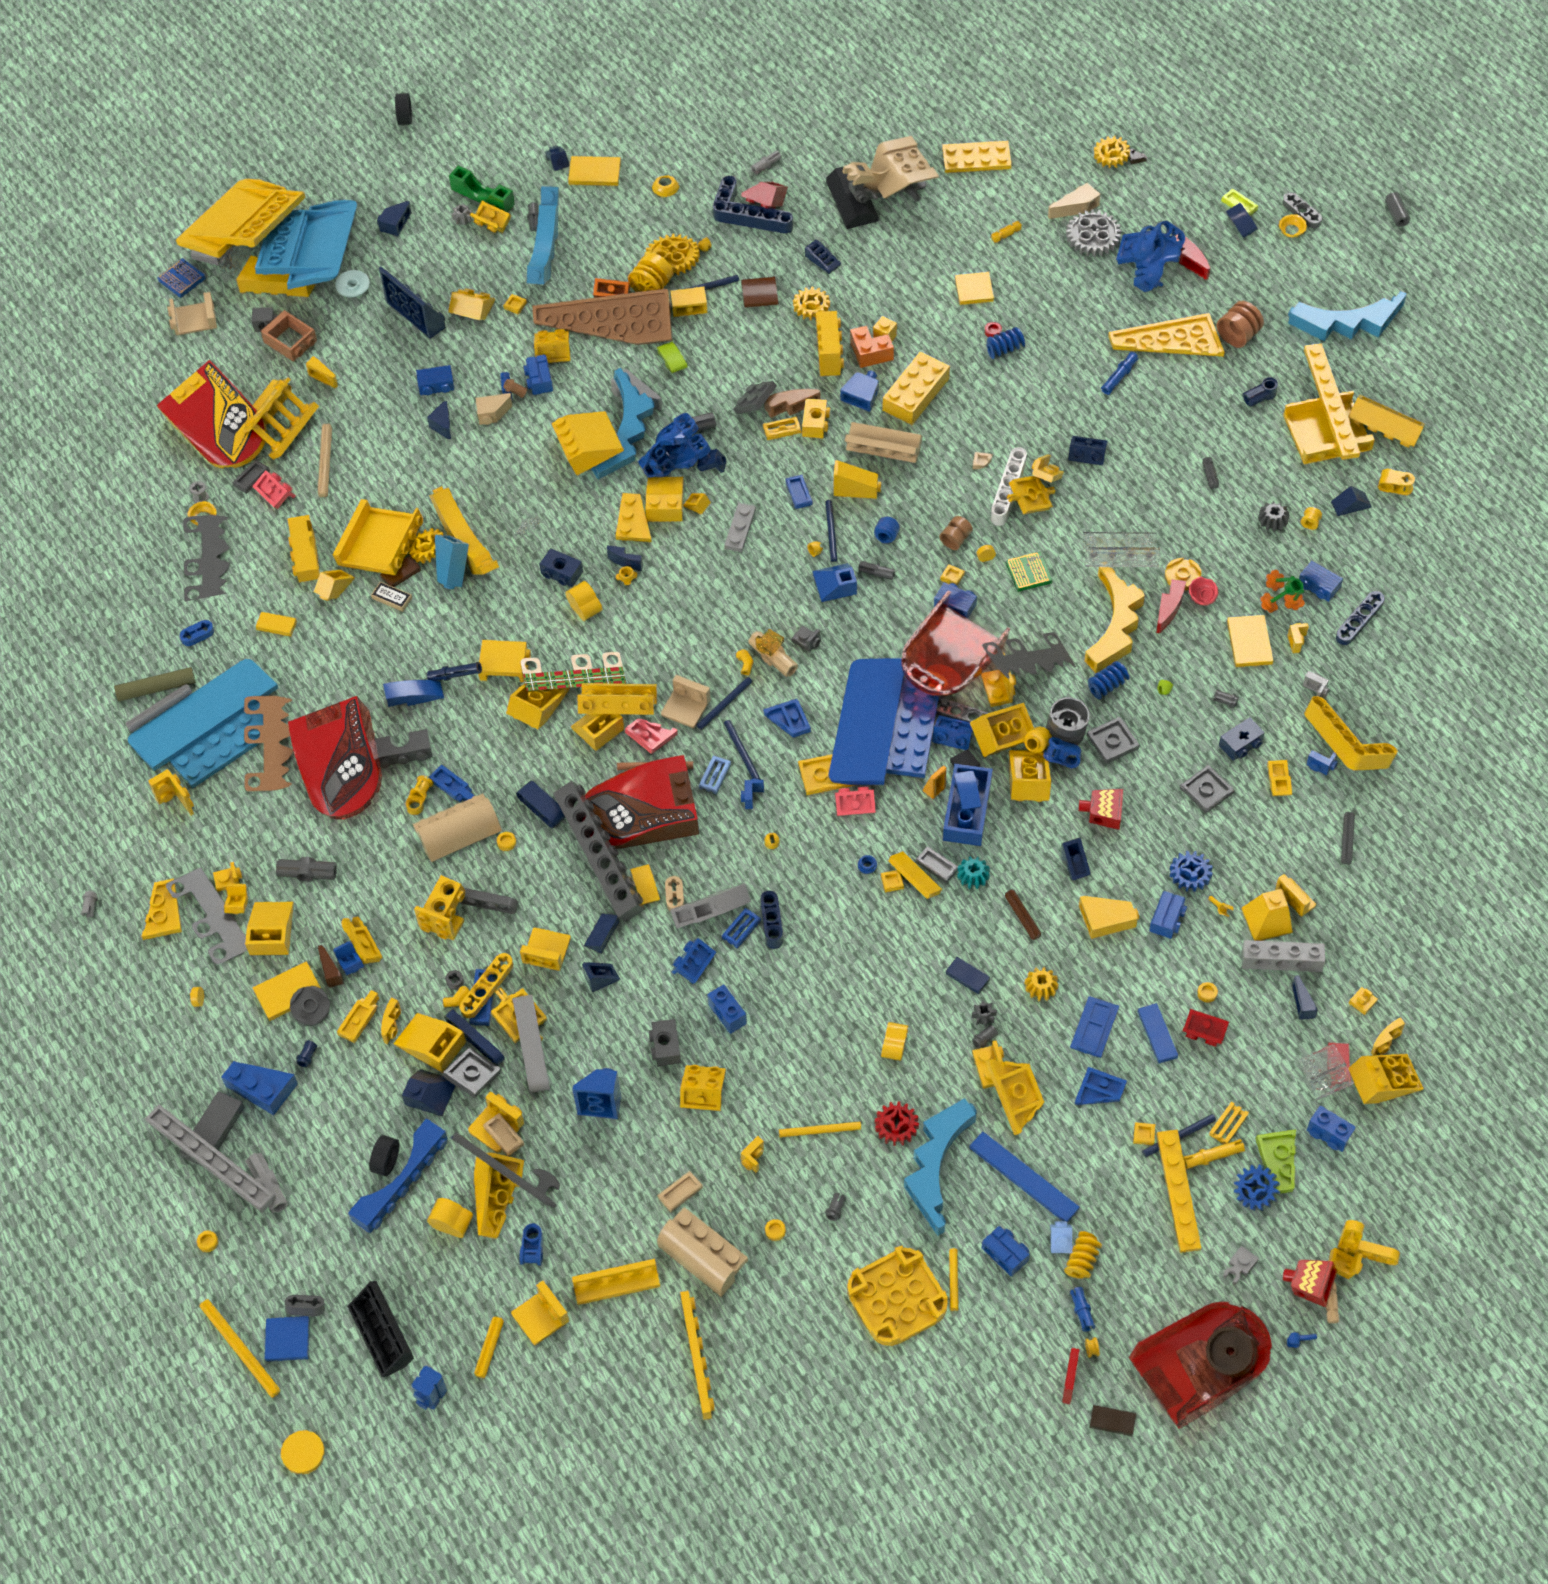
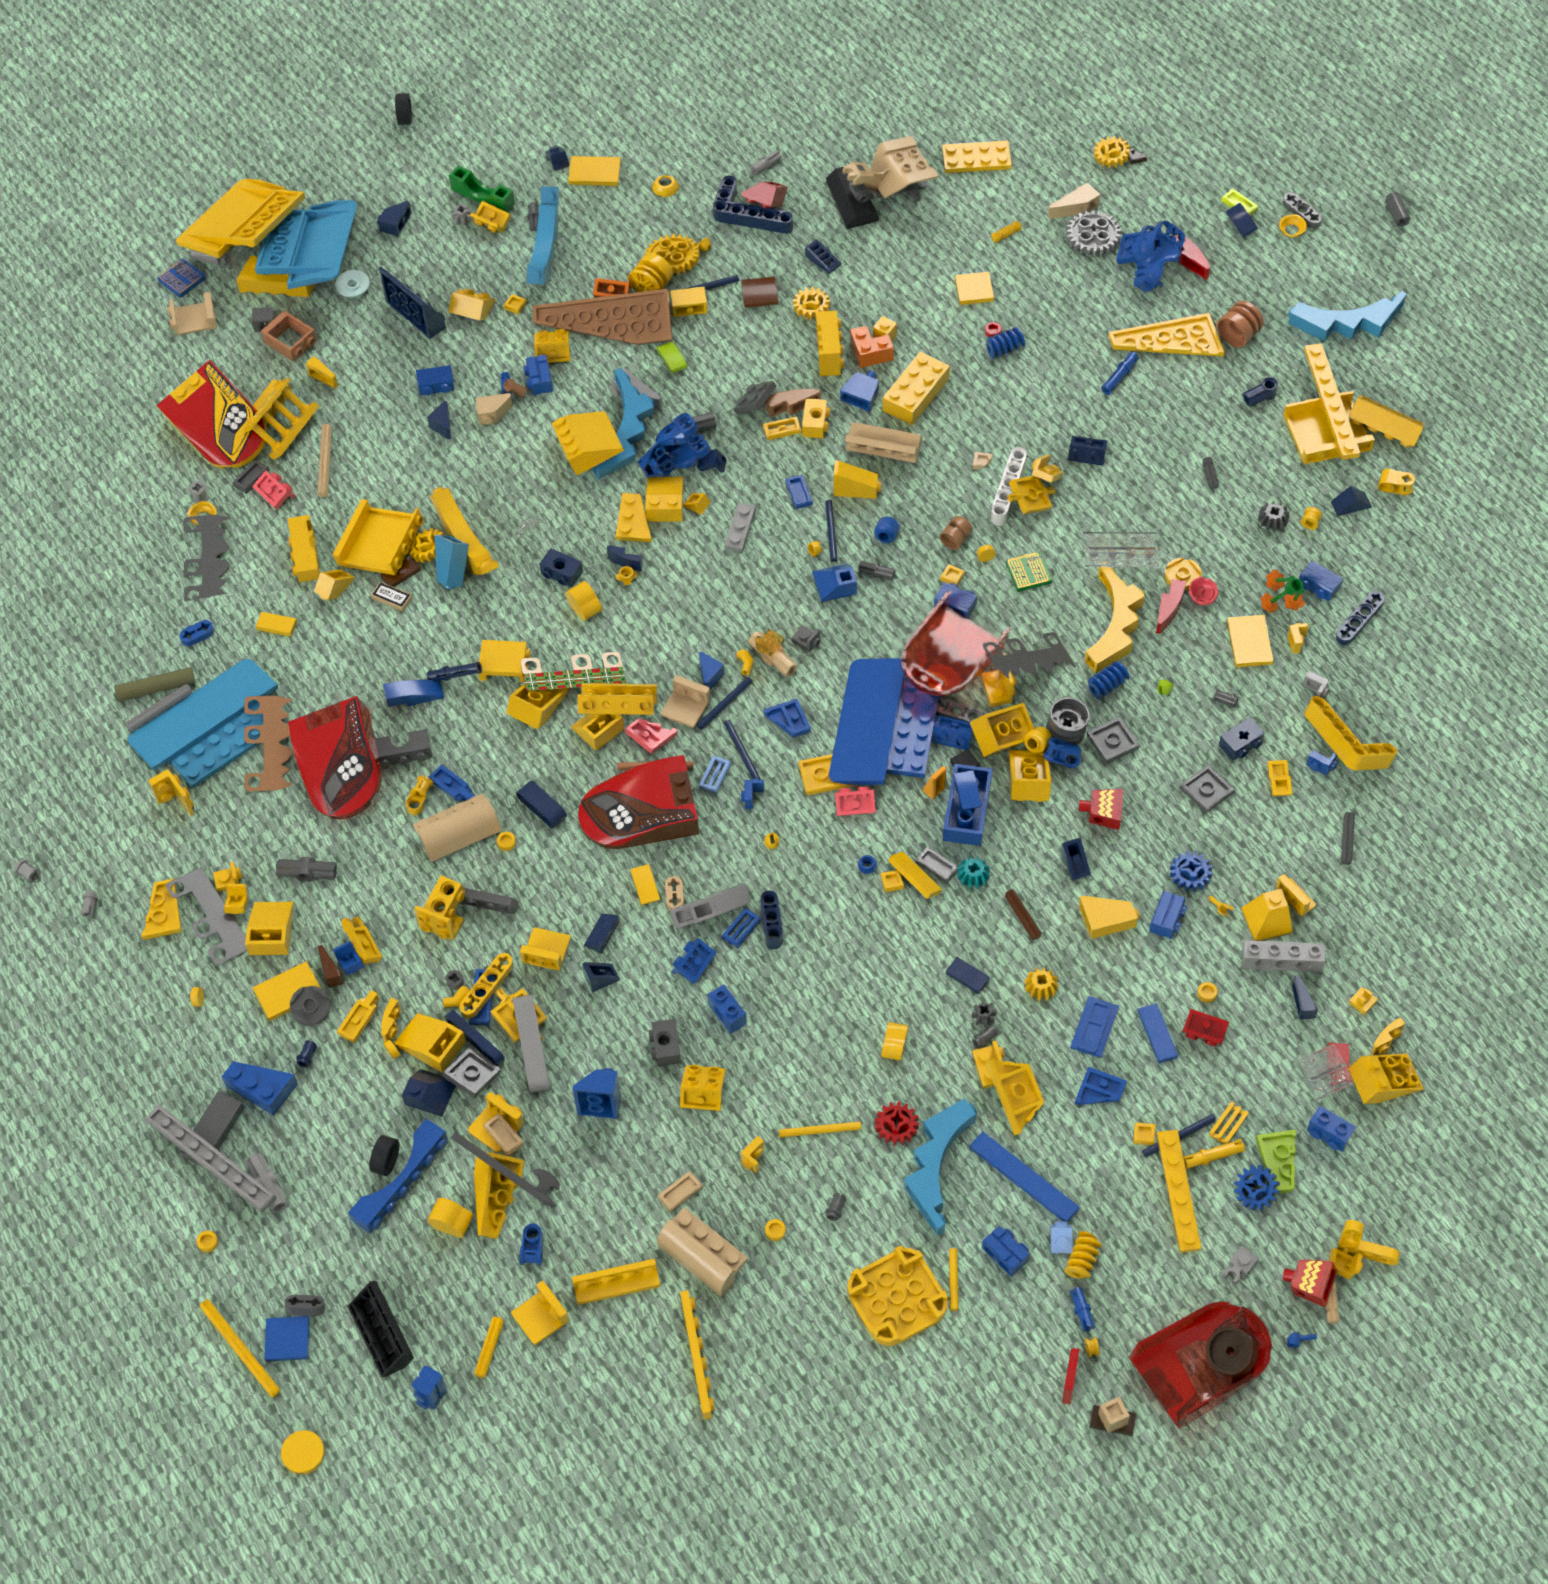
(27, 871): none -> light grey bush
(392, 1050): none -> yellow tile
(566, 798): dark grey brick -> none
(711, 670): none -> blue slope
(1113, 1414): none -> tan panel

